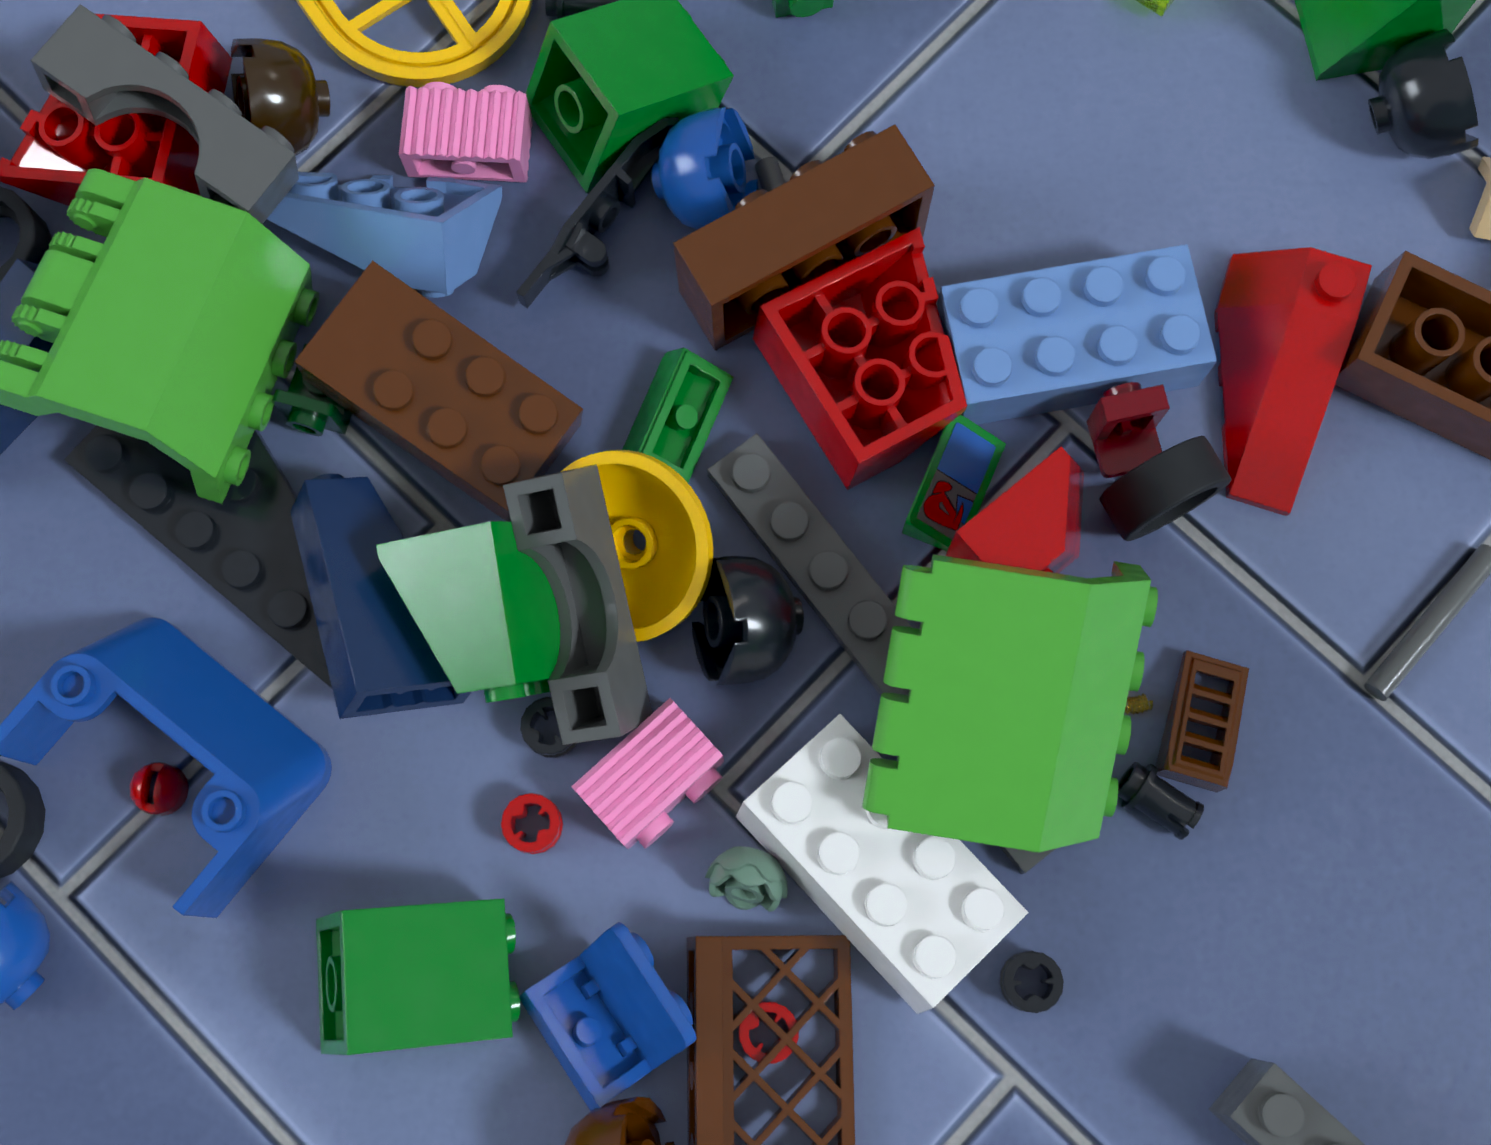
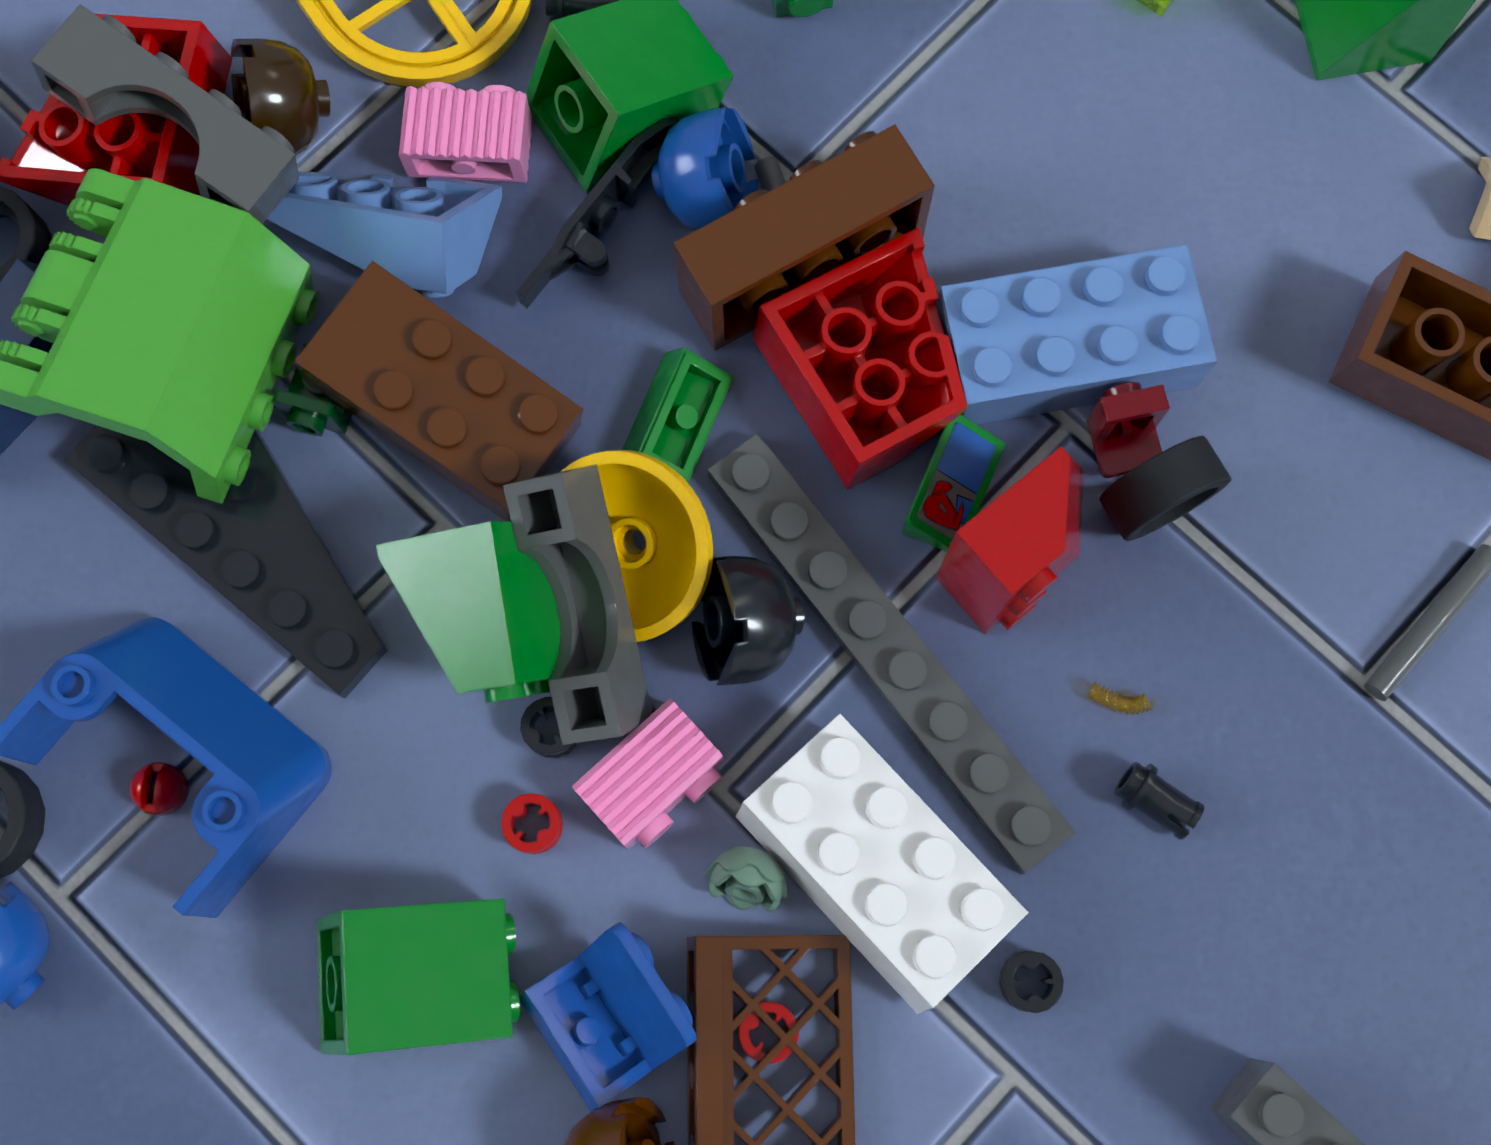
(365, 629): dark blue slope -> none
(1008, 702): bright green hinge -> none
(1170, 763): reddish brown slope -> none
(1281, 348): red wedge -> none
(1425, 99): black cylinder -> none

